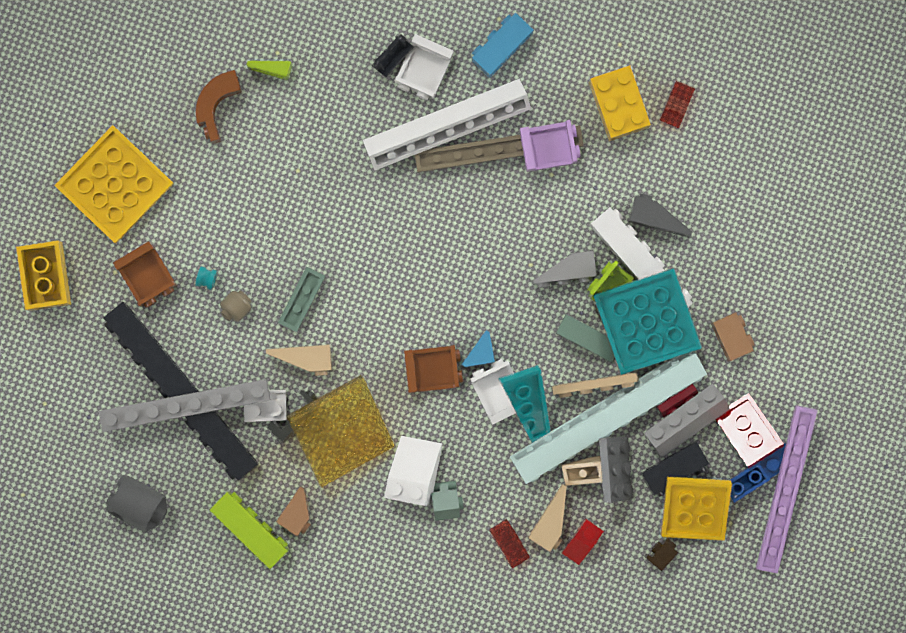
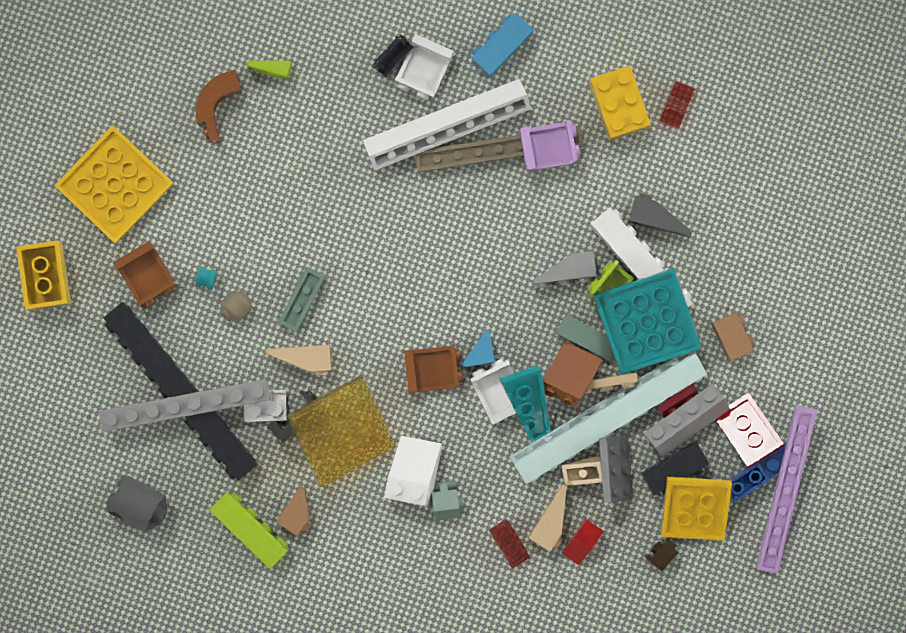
(571, 374): none -> dark orange panel

